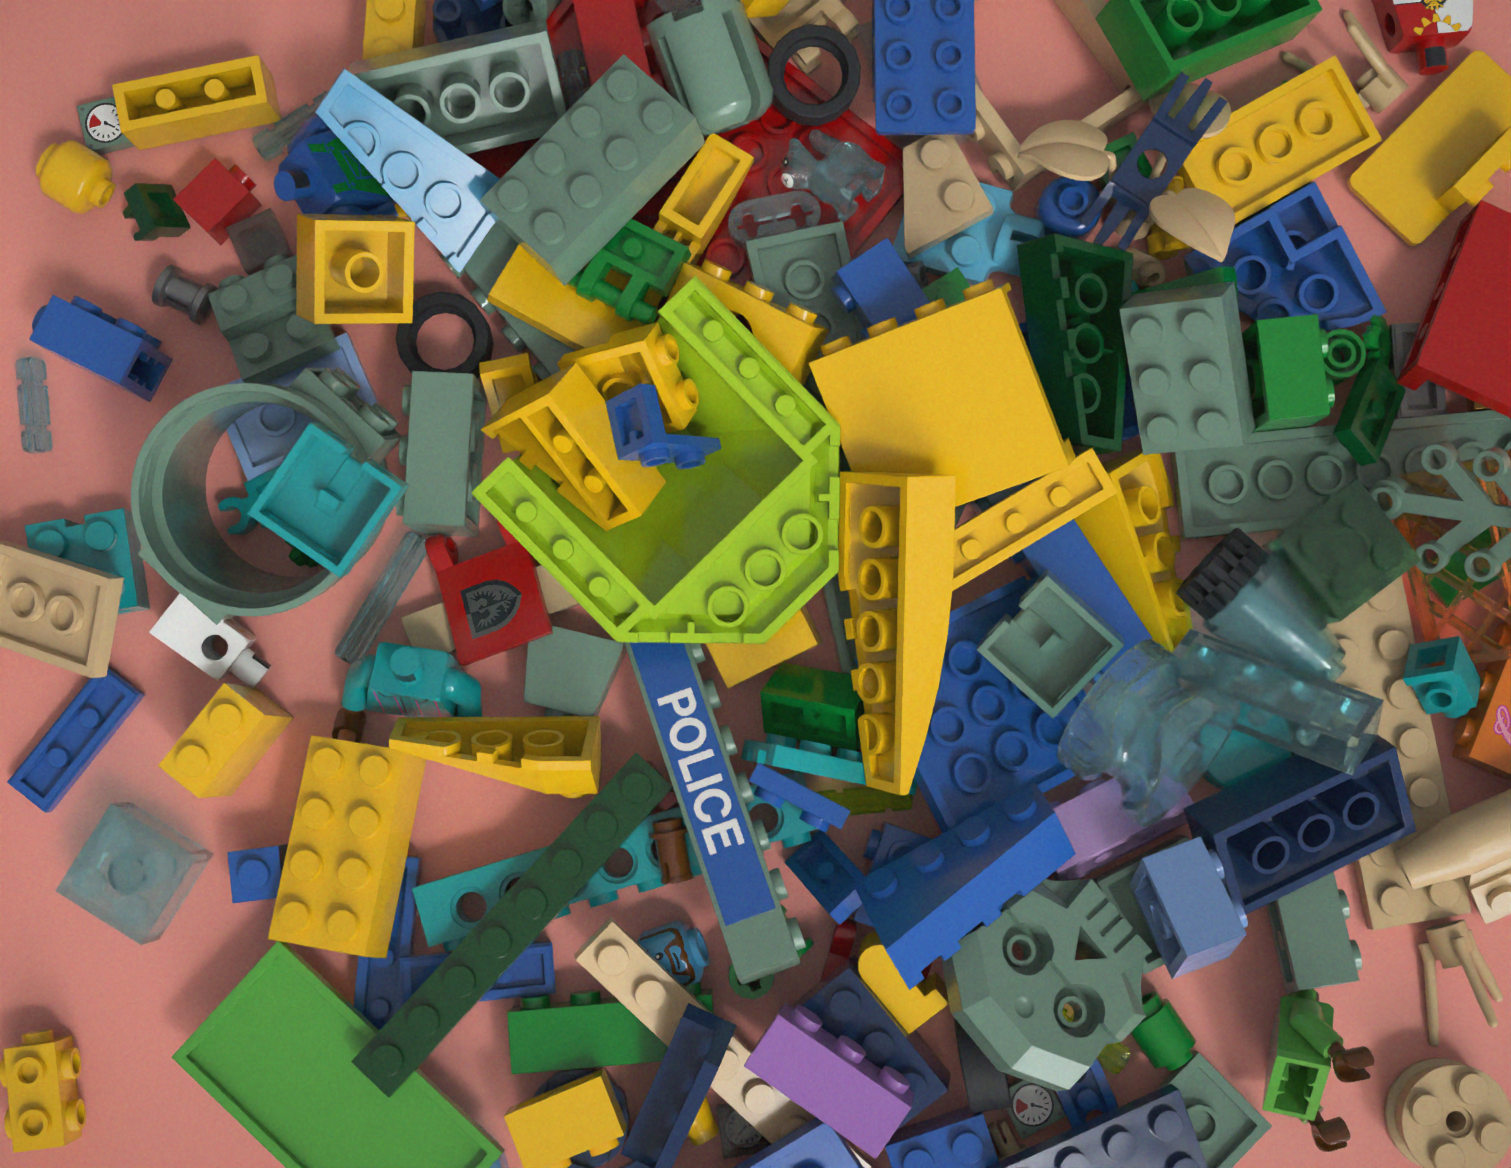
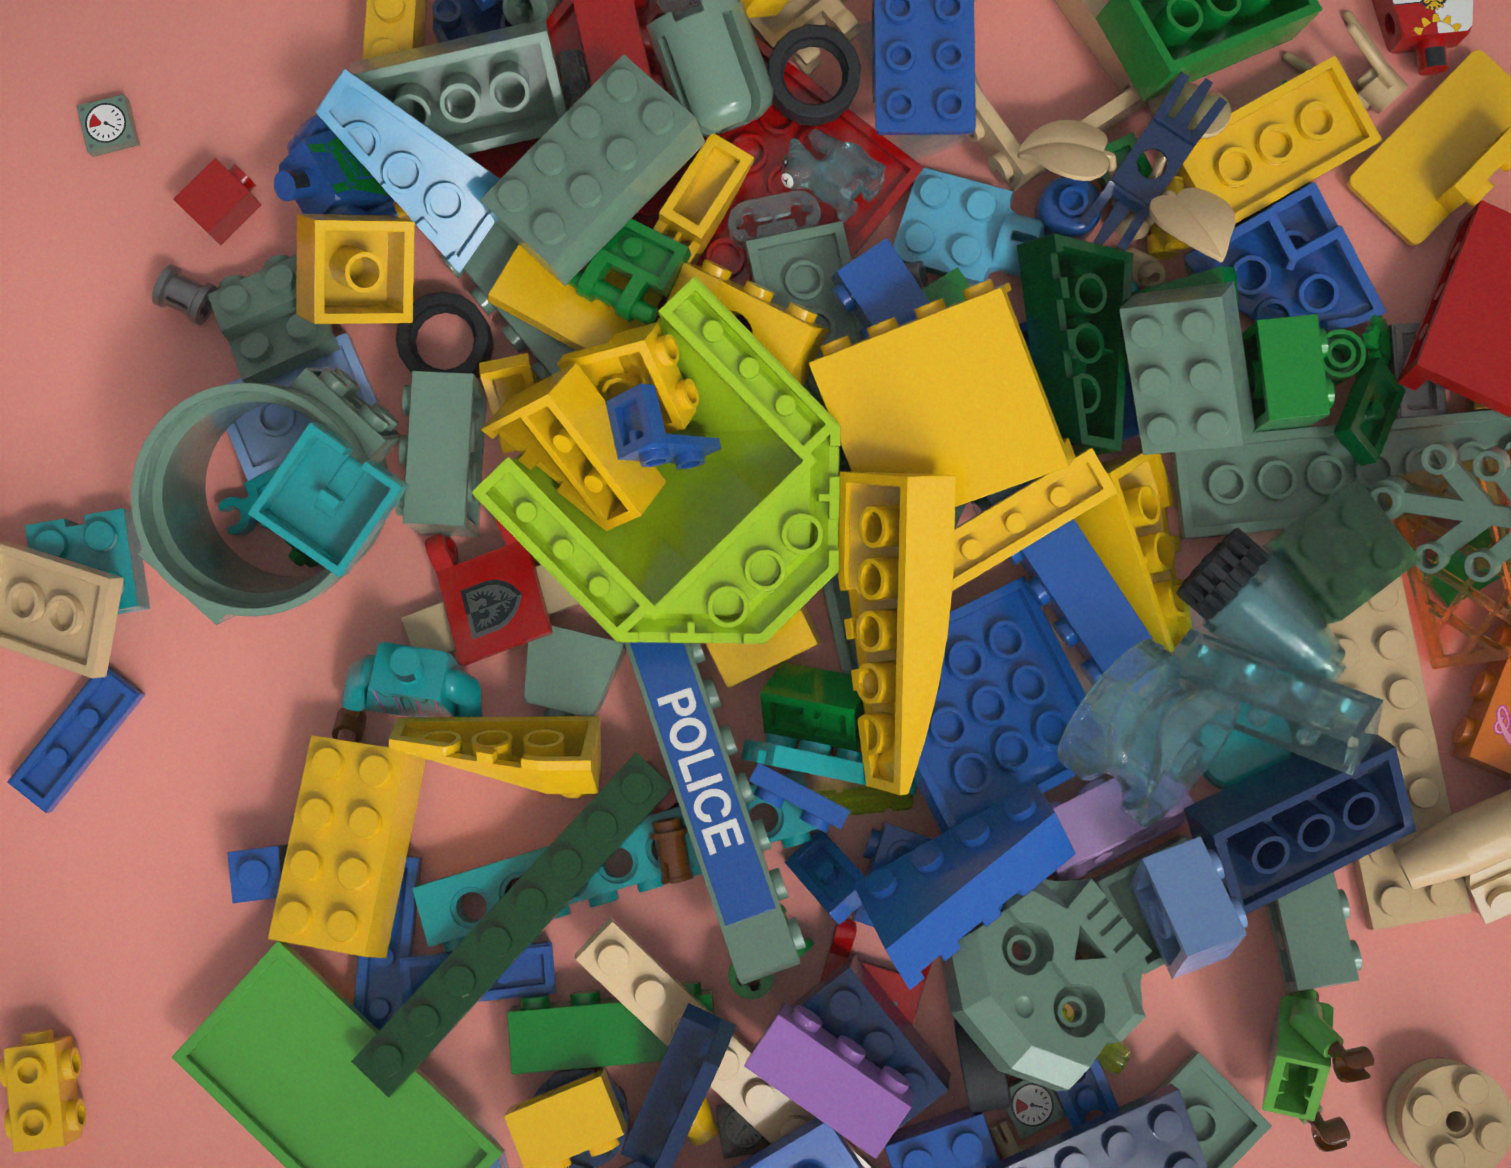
(33, 405): clear light blue axle -> none
(75, 176): yellow head -> none
(101, 345): blue brick -> none
(134, 872): clear light blue brick -> none
(155, 211): dark green tile -> none
(192, 636): white torso -> none
(196, 102): yellow brick -> none
(225, 741): yellow brick -> none
(258, 240): clear smoke plate -> none
(270, 143): clear light blue axle -> none
(382, 598): clear light blue axle -> none
(678, 950): dark azure head -> none
(908, 1006): yellow leg -> none
(939, 193): tan wing -> none
(1051, 644): sand green piece -> none
(1163, 1034): green brick -> none
(1447, 687): teal brick -> none
(1455, 947): tan plant -> none

